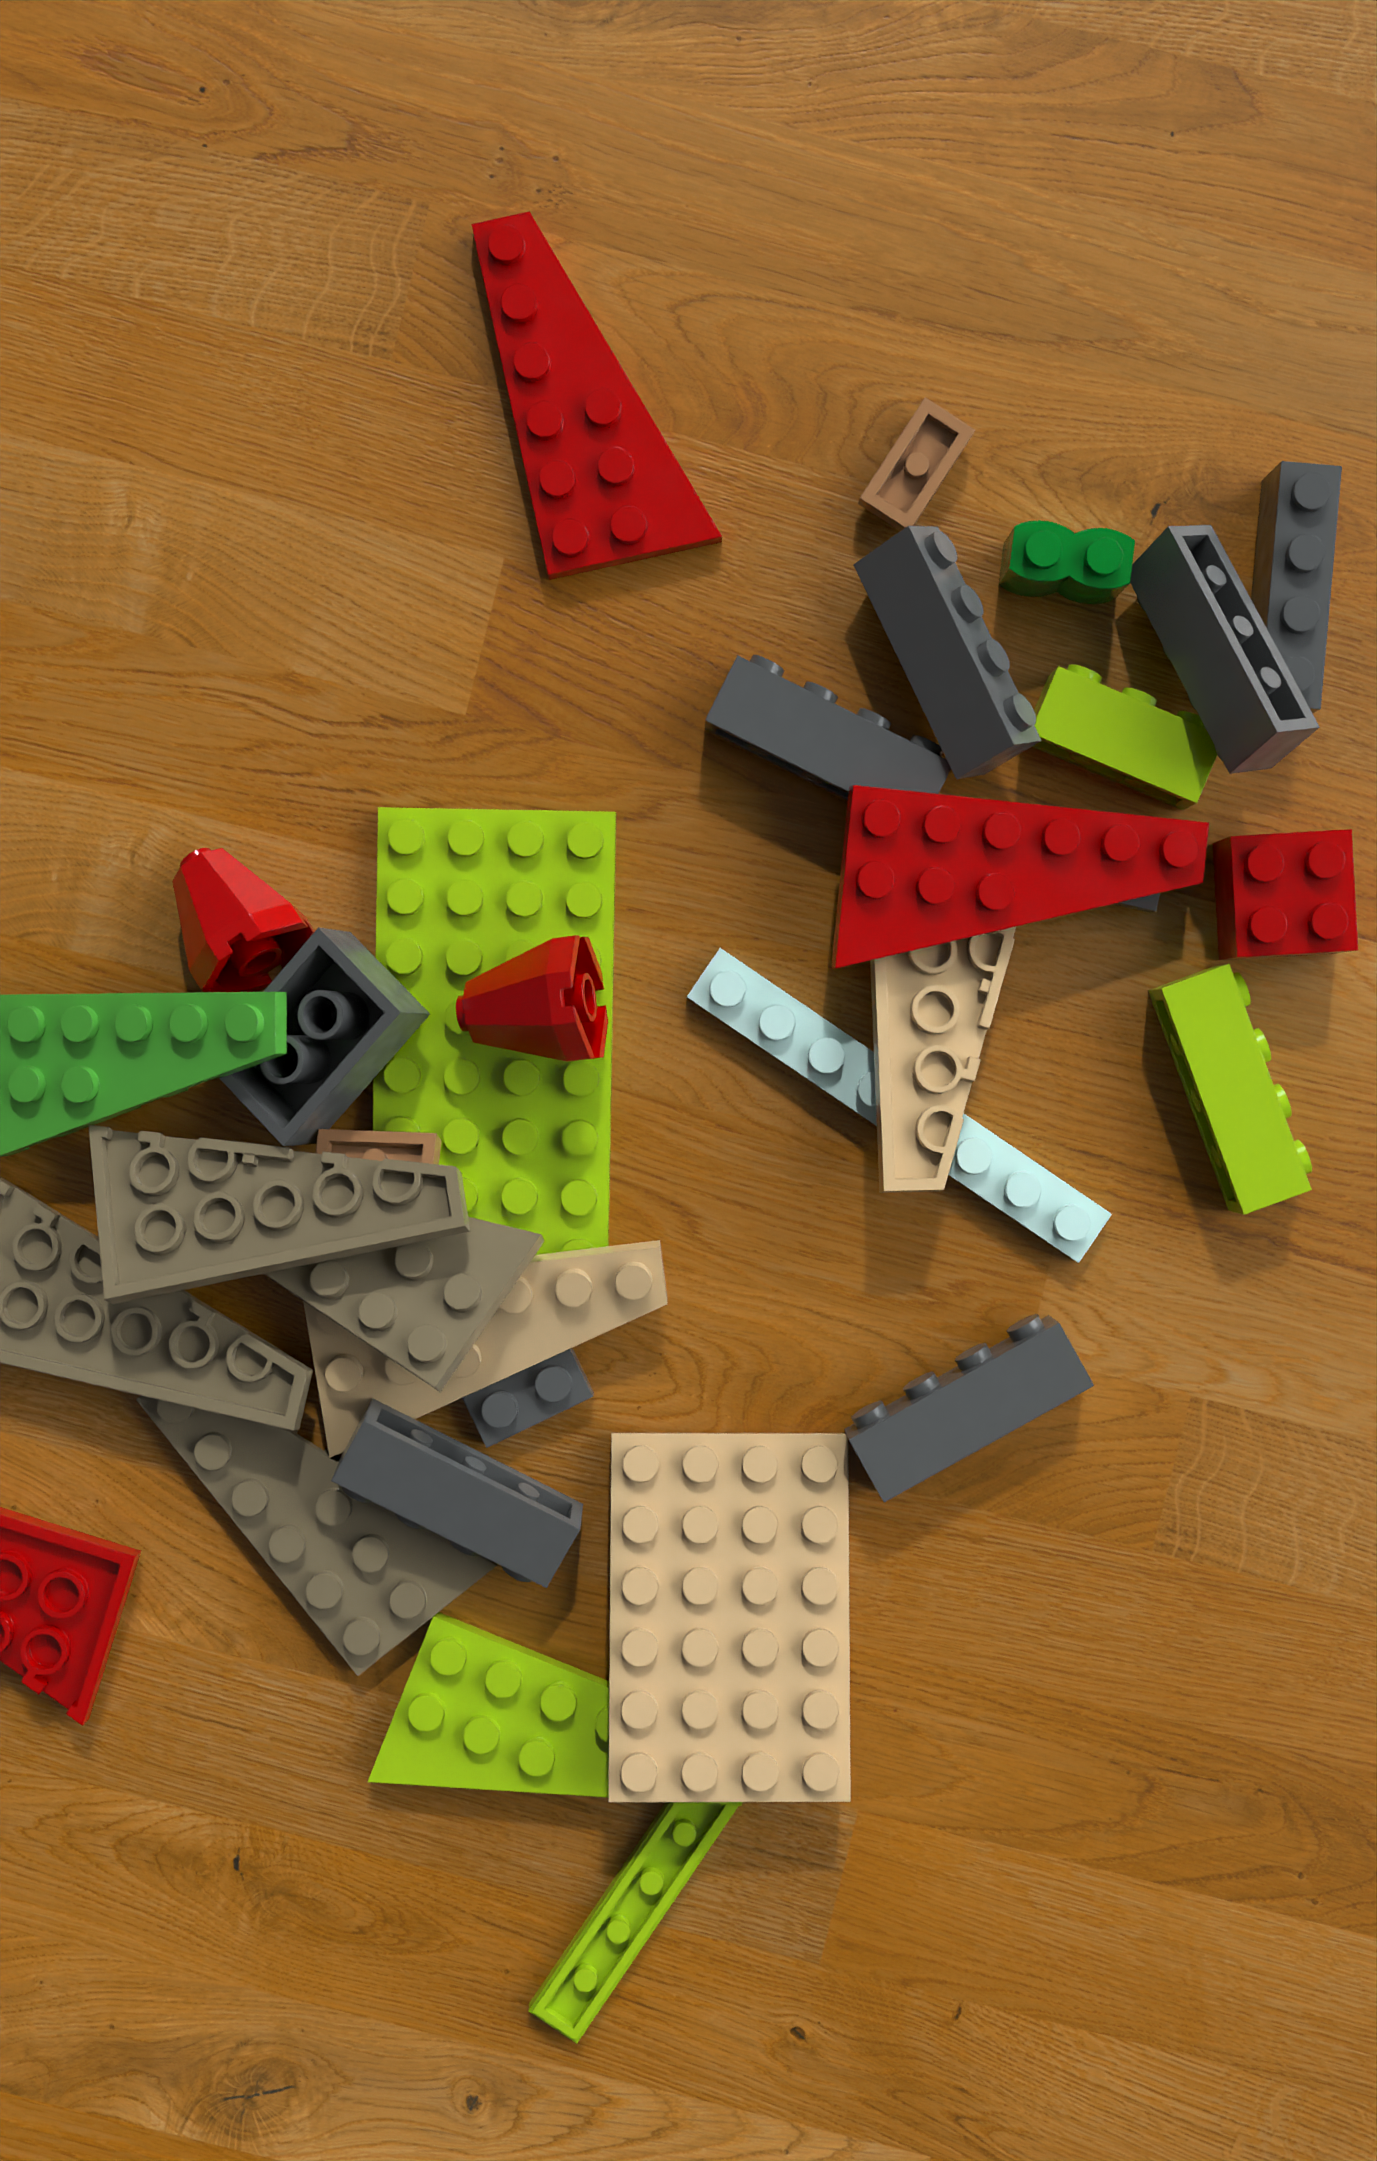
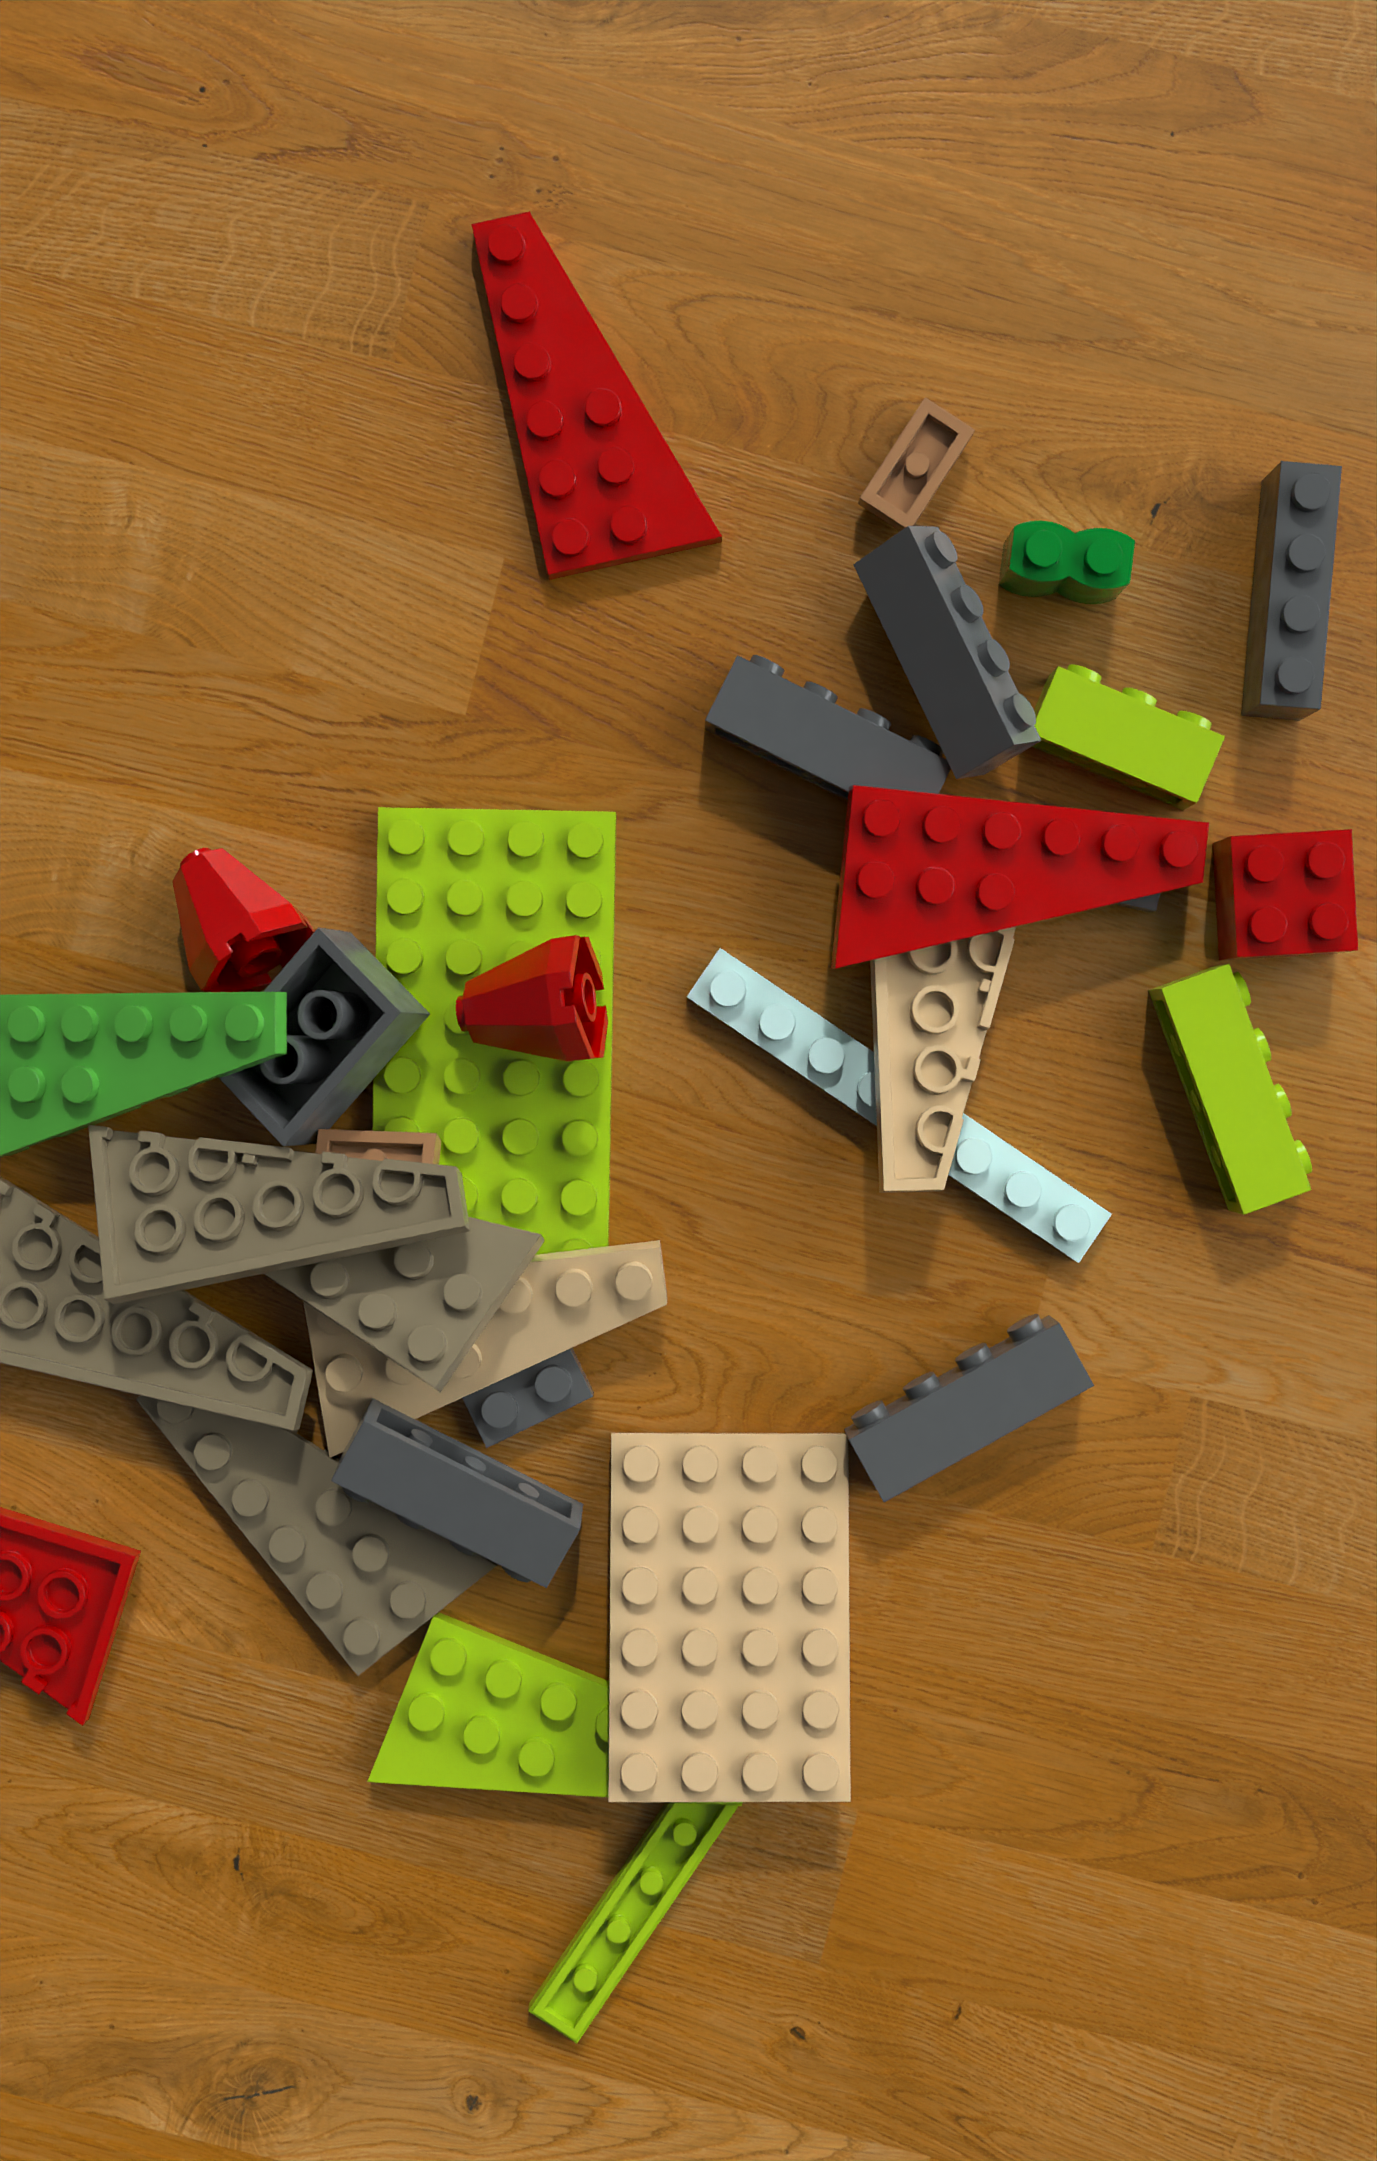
(1221, 649): dark grey brick -> none

